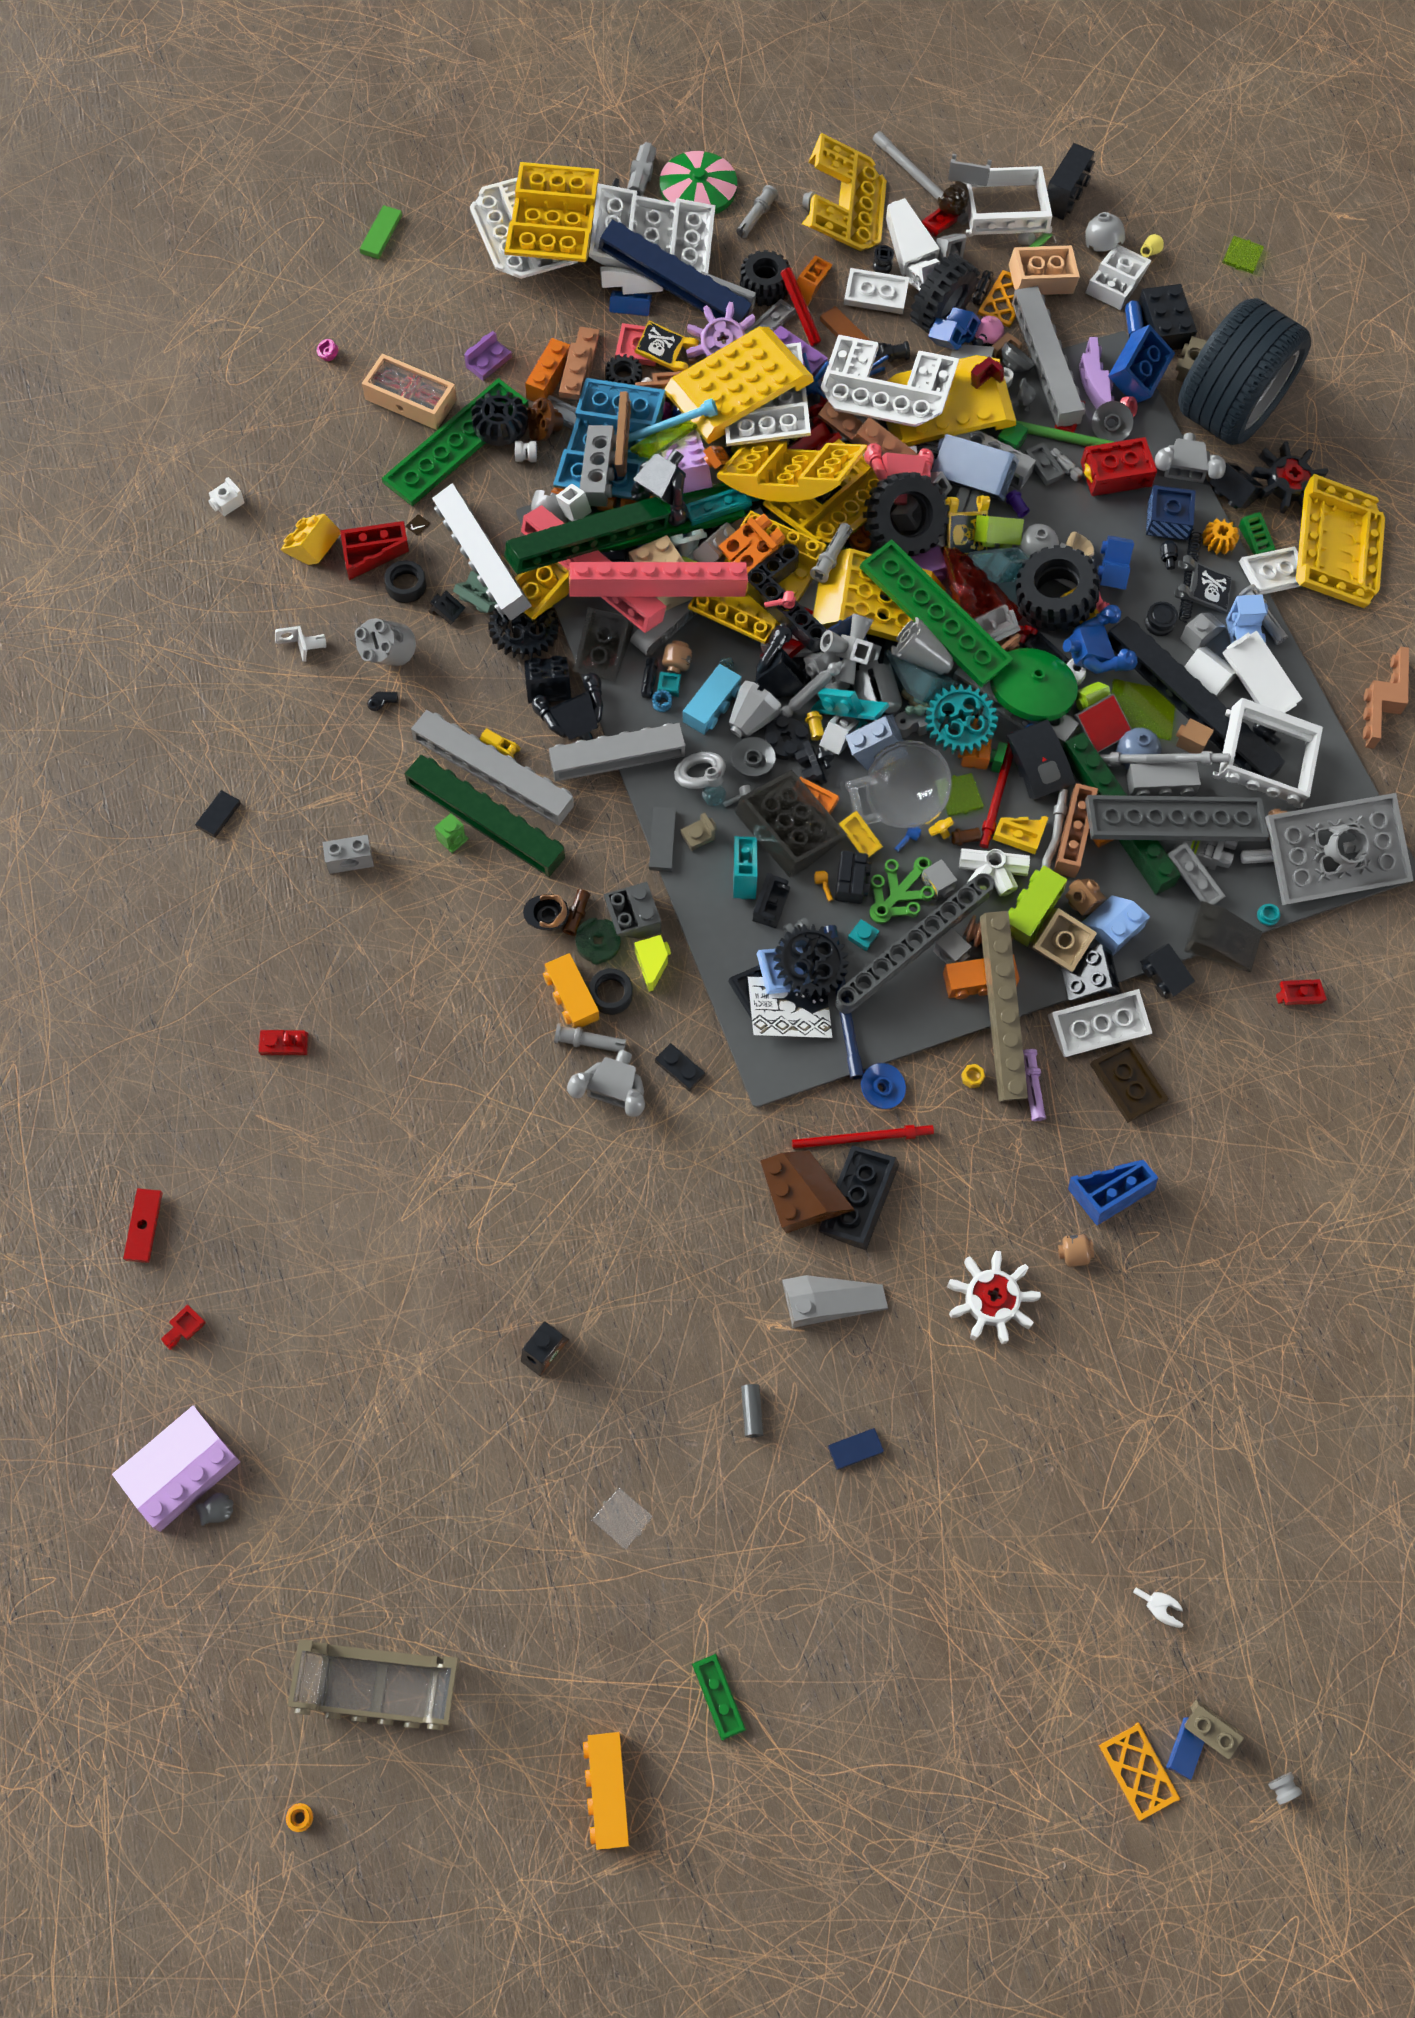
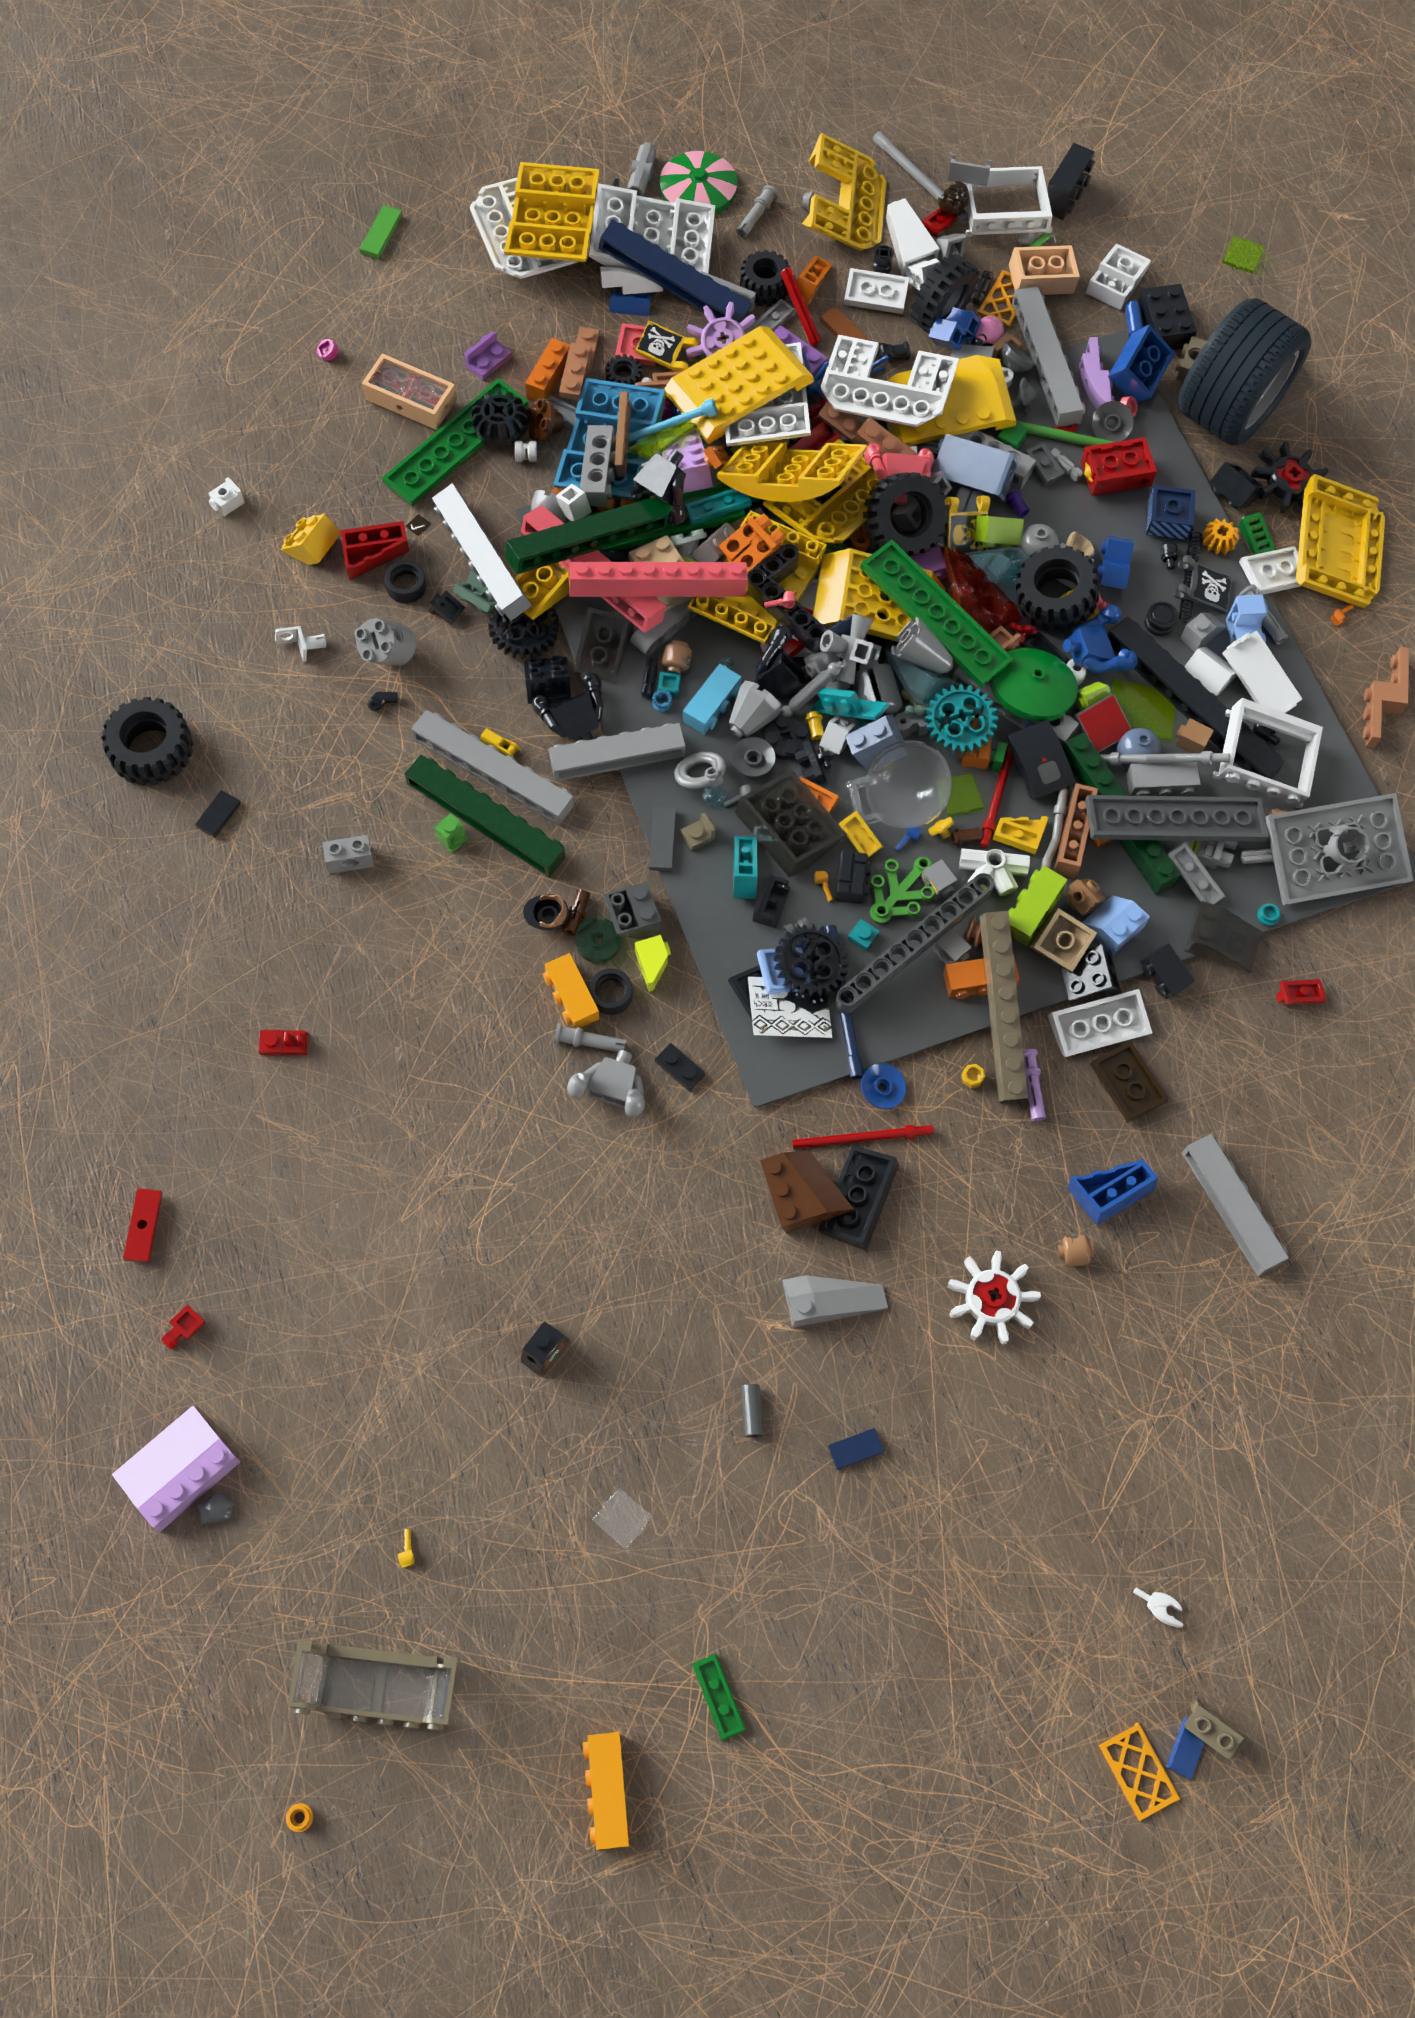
(141, 717): none -> black tyre
(407, 1558): none -> yellow hand
(827, 559): light grey pin -> none
(986, 370): dark red bracket -> none
(999, 622): light grey hinge -> none
(1104, 232): light grey cylinder -> none
(1152, 245): light yellow cone -> none
(1189, 460): light grey torso -> none
(1235, 1205): none -> light grey brick
(1285, 1788): light grey wheel -> none
(1339, 615): none -> orange hand

